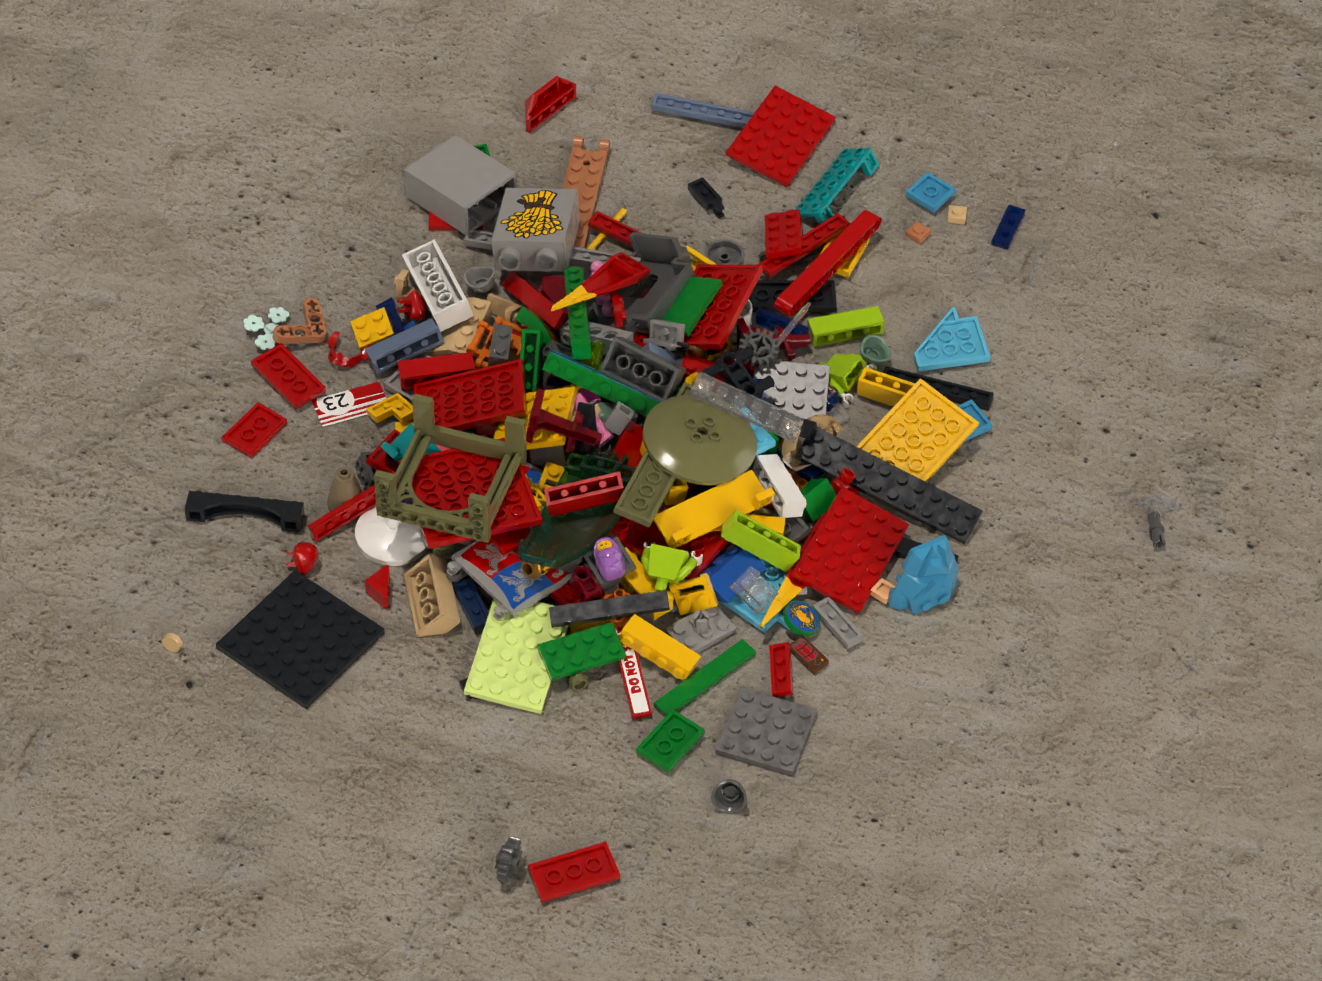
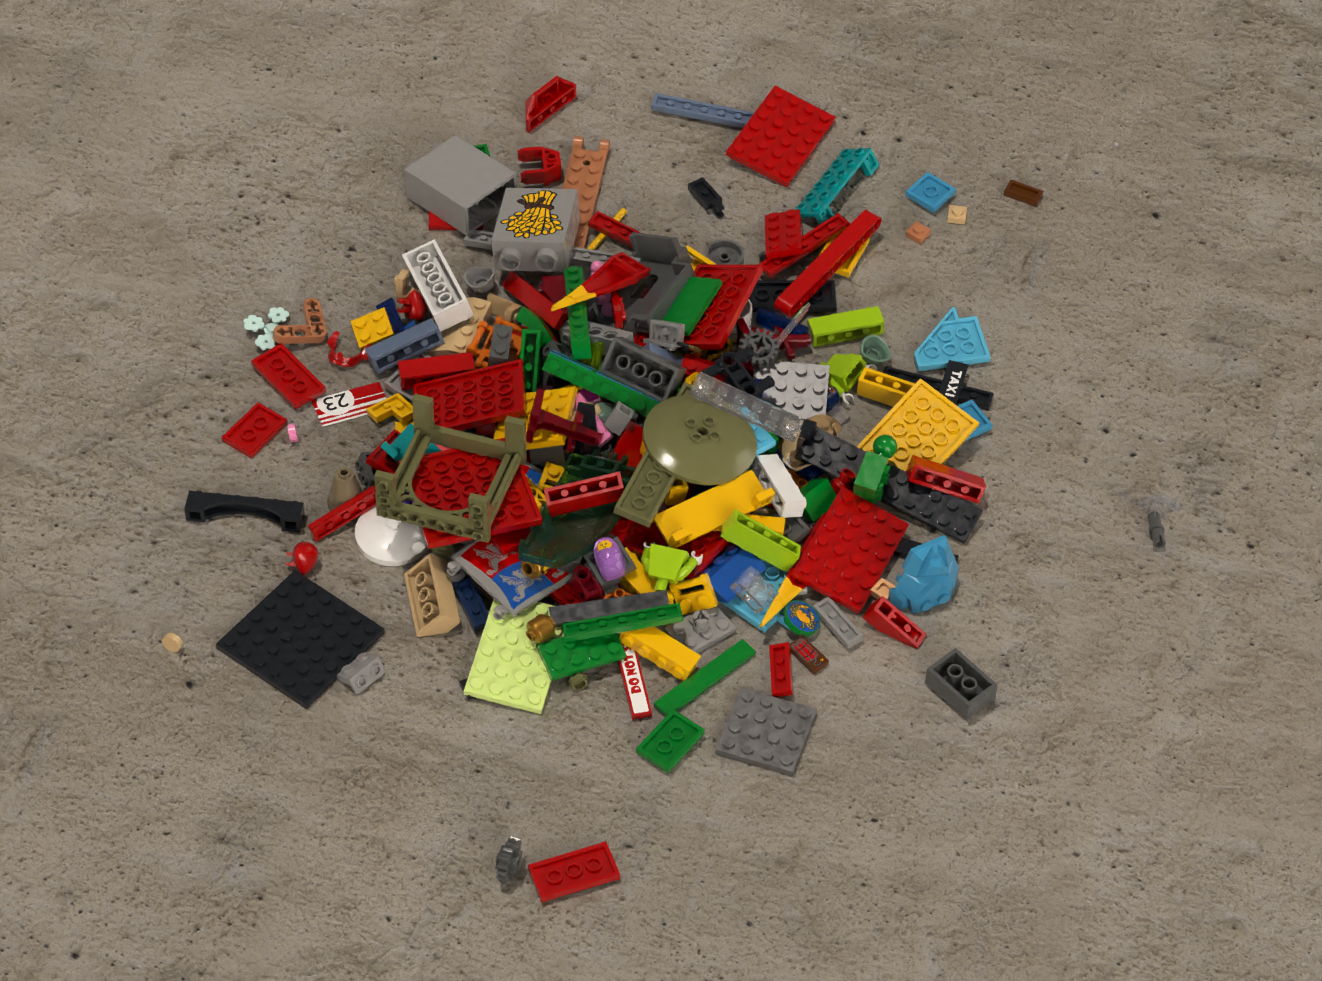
(292, 432): none -> bright pink tile
(361, 672): none -> light grey bracket
(378, 586): red slope -> none
(540, 628): none -> pearl gold head
(550, 164): none -> red piece
(622, 622): none -> green tile
(729, 796): dark grey helmet -> none
(875, 469): none -> green brick
(893, 622): none -> red slope
(945, 479): none -> red brick
(953, 380): none -> black sticker
(961, 683): none -> dark grey brick
(1008, 227): clear blue tile -> none
(1023, 193): none -> reddish brown tile

